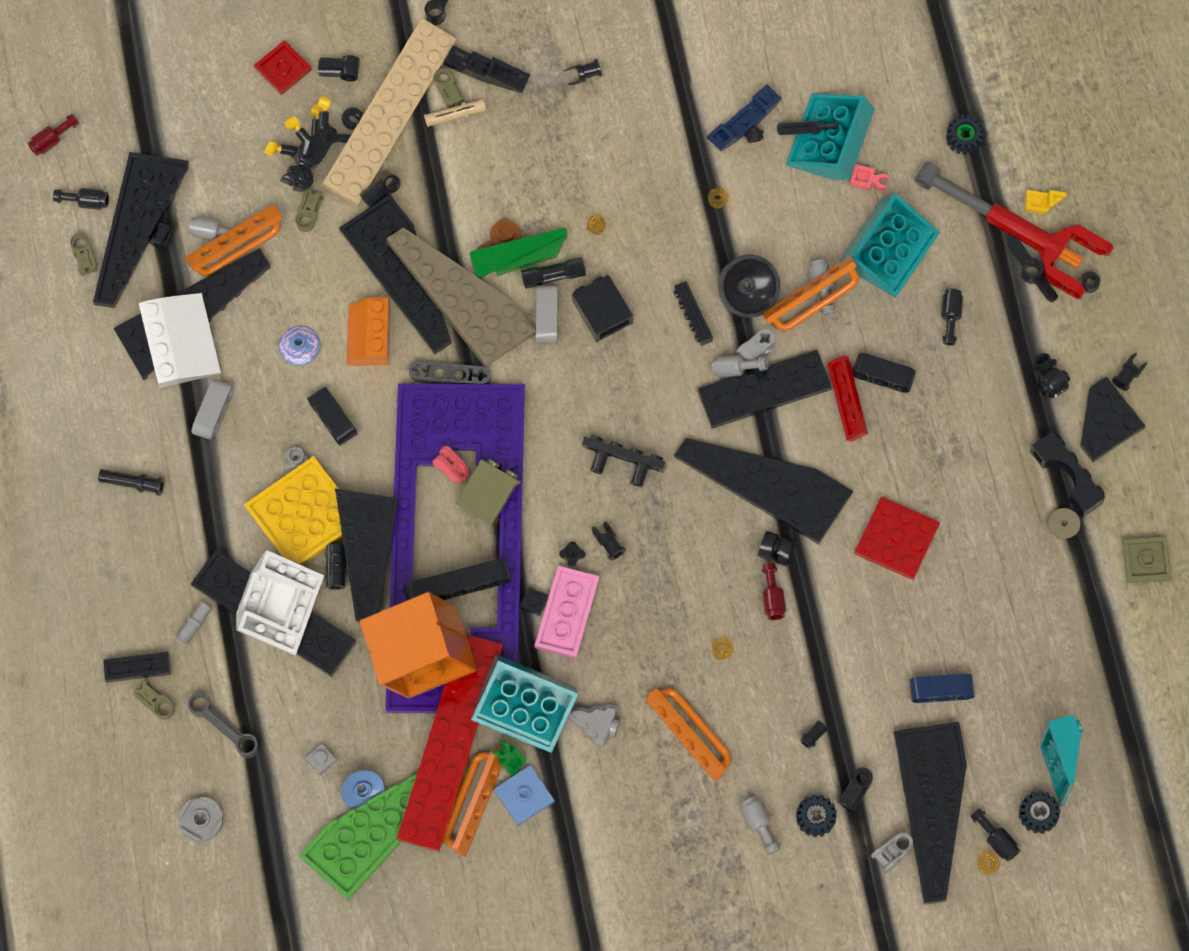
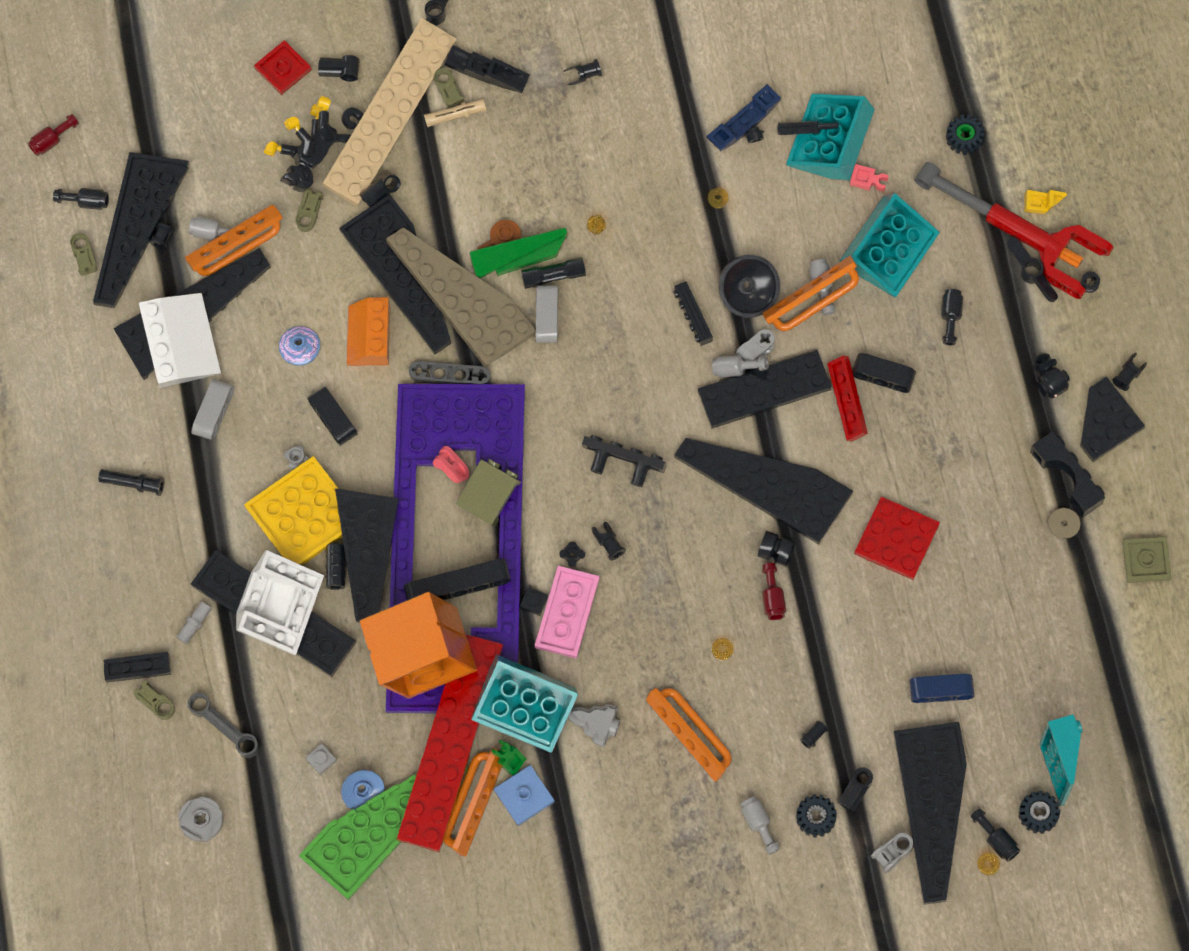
(602, 308): black brick -> none

